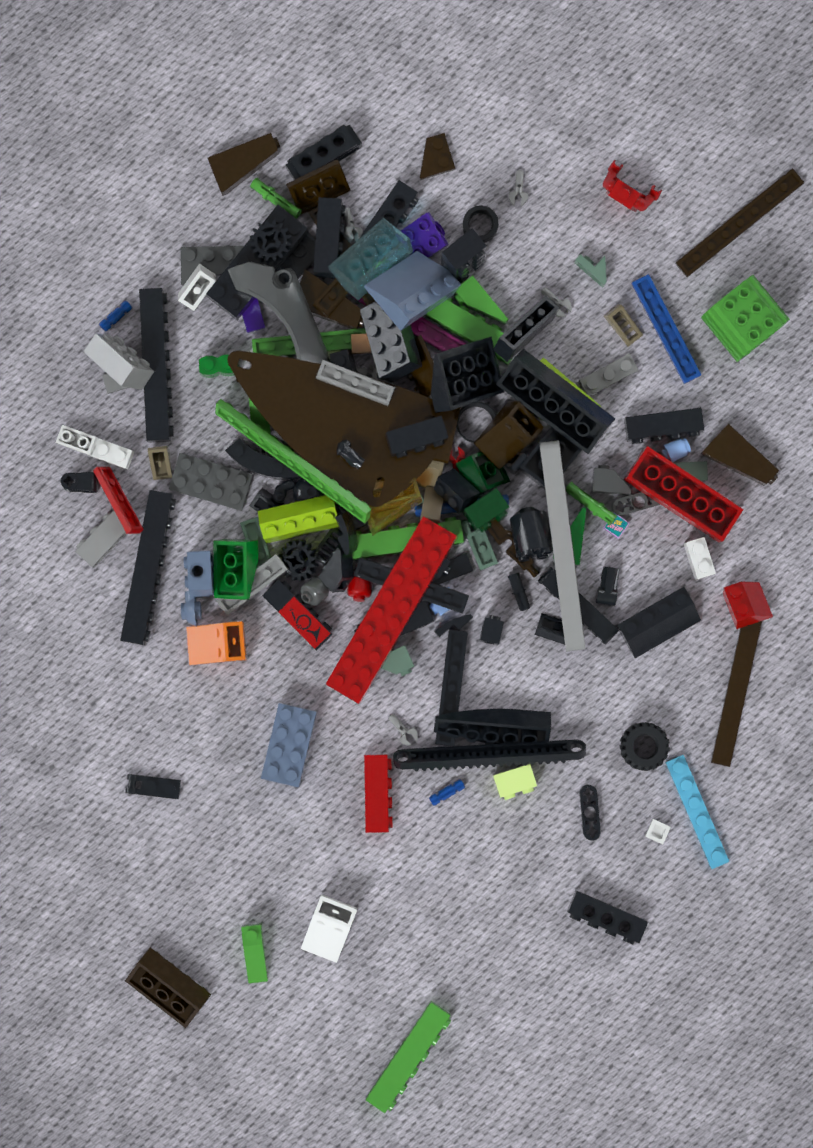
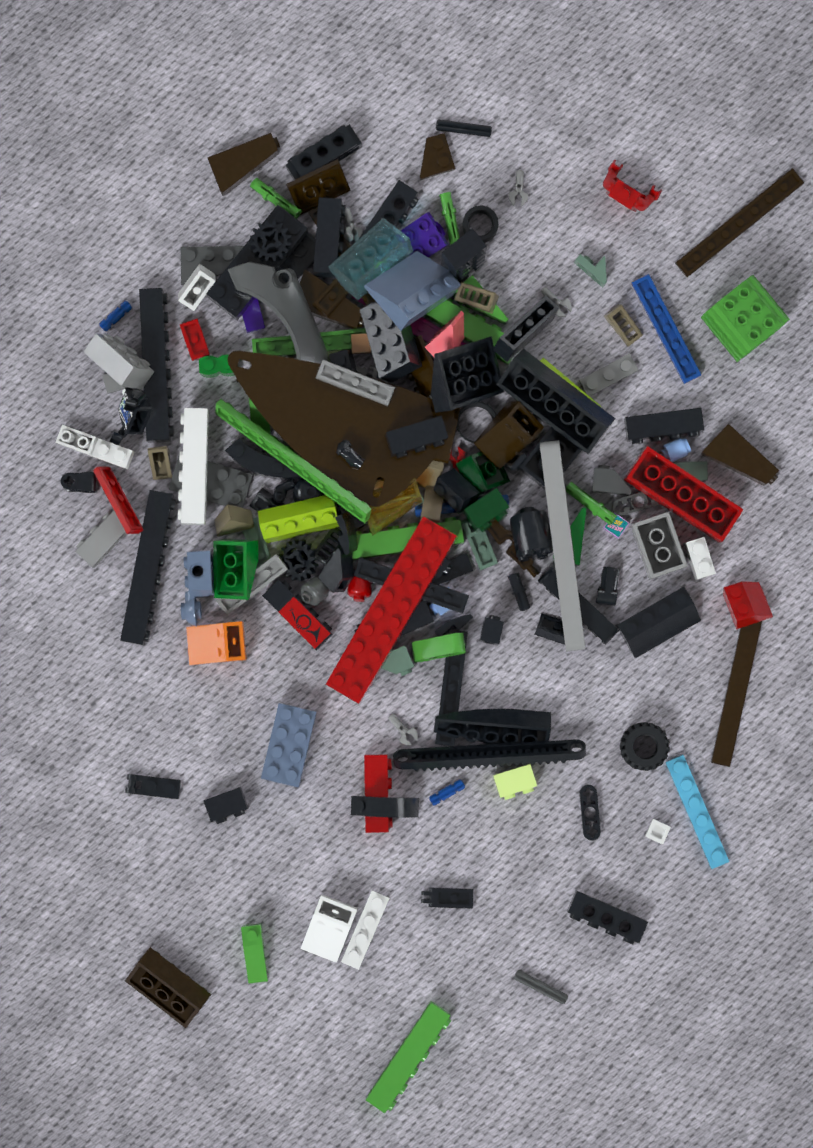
(134, 414): none -> black torso
(194, 339): none -> red plate
(194, 466): none -> white brick
(225, 805): none -> black brick
(233, 520): none -> dark tan slope
(365, 930): none -> white plate
(385, 806): none -> black arch
(438, 647): none -> bright green beam
(448, 336): none -> coral slope
(449, 897): none -> black hinge
(450, 218): none -> bright green pin
(463, 128): none -> black axle
(492, 301): none -> dark tan slope
(541, 987): none -> dark grey axle
(658, 545): none -> light grey brick

